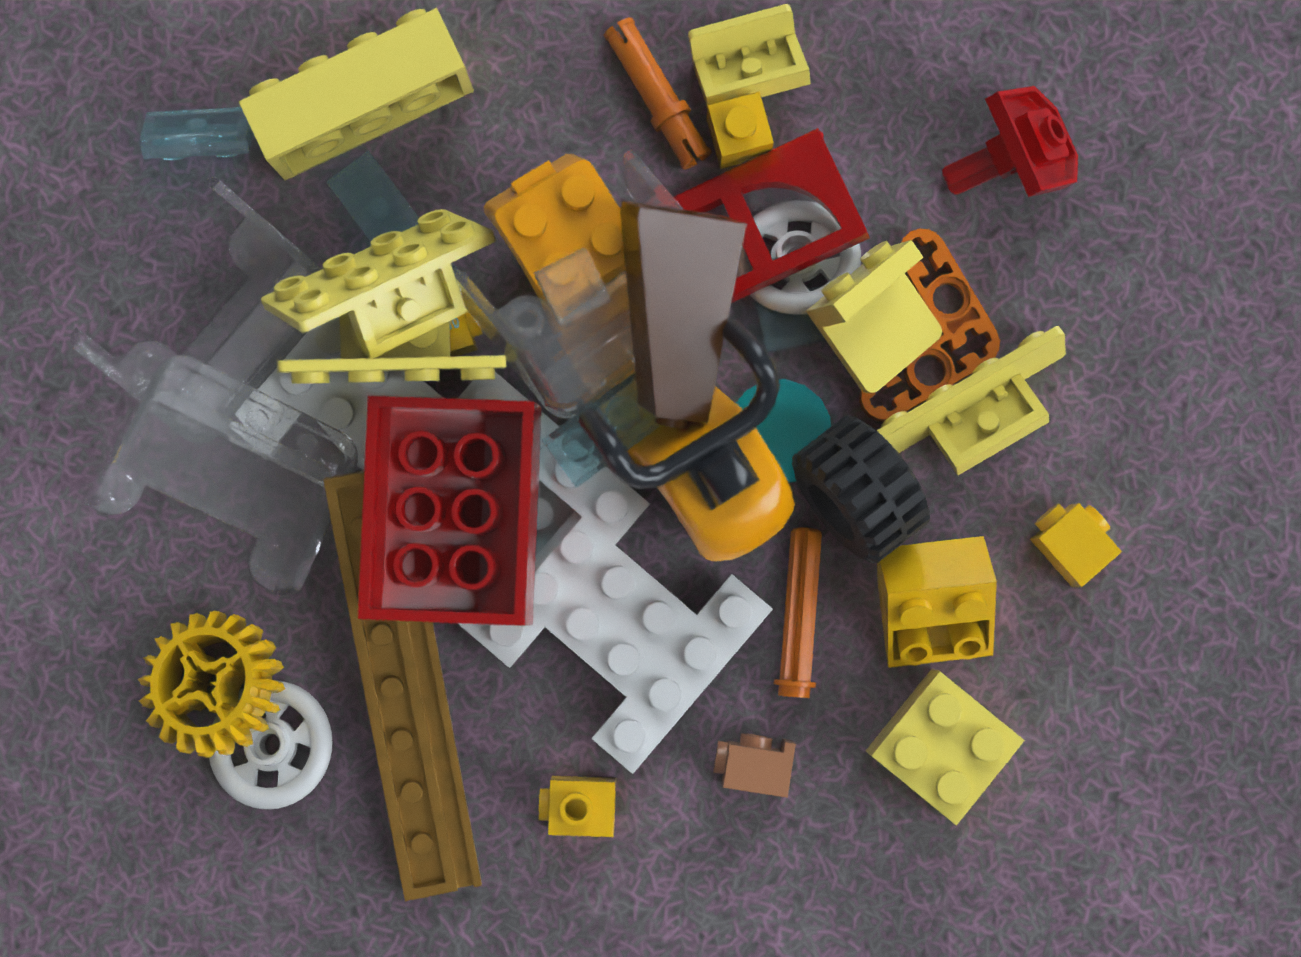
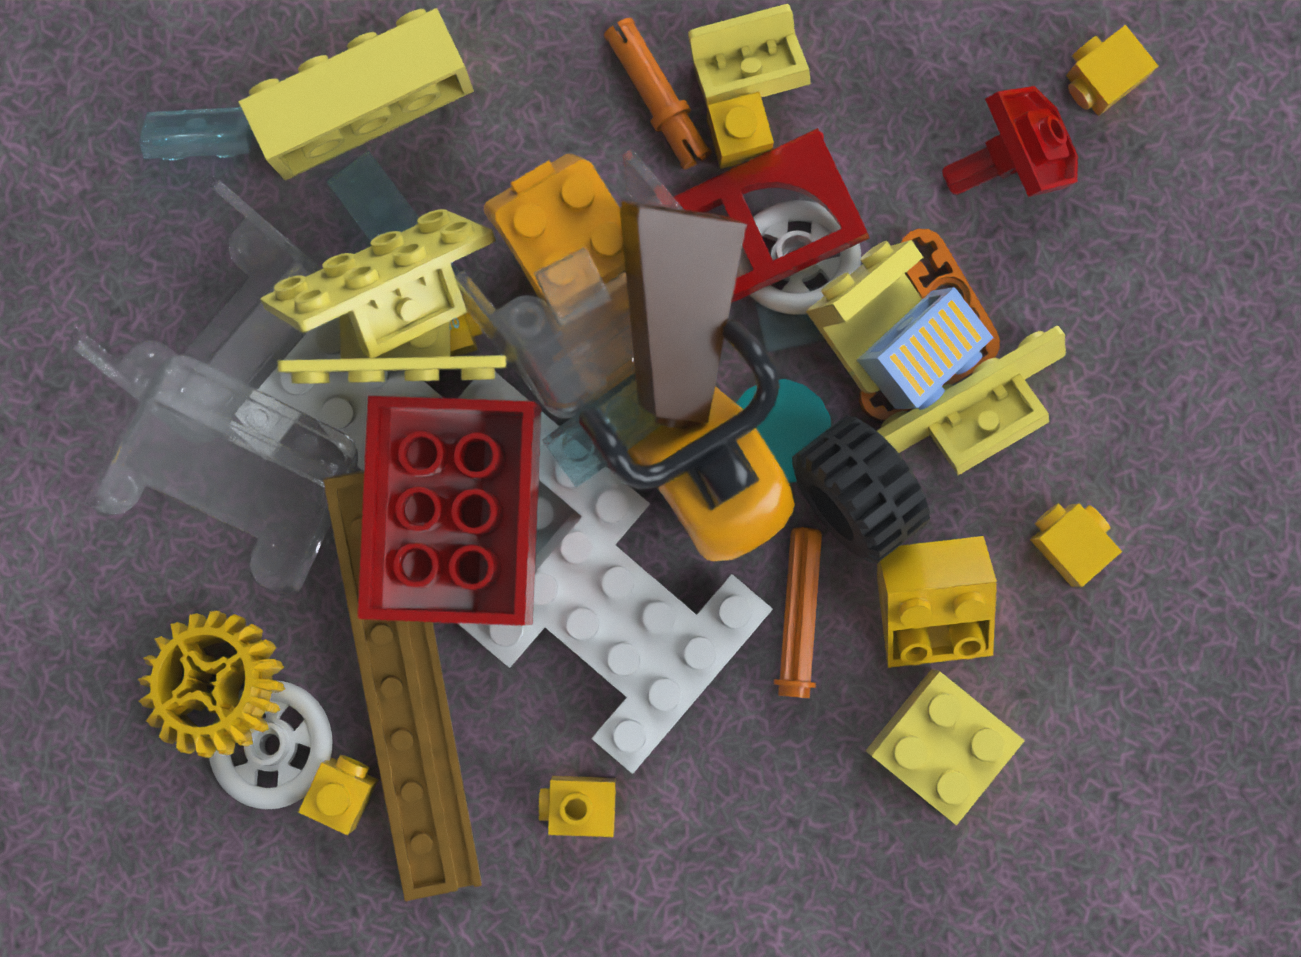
(339, 794): none -> yellow brick
(755, 765): nougat brick -> none
(926, 350): none -> light blue brick
(1108, 70): none -> yellow brick

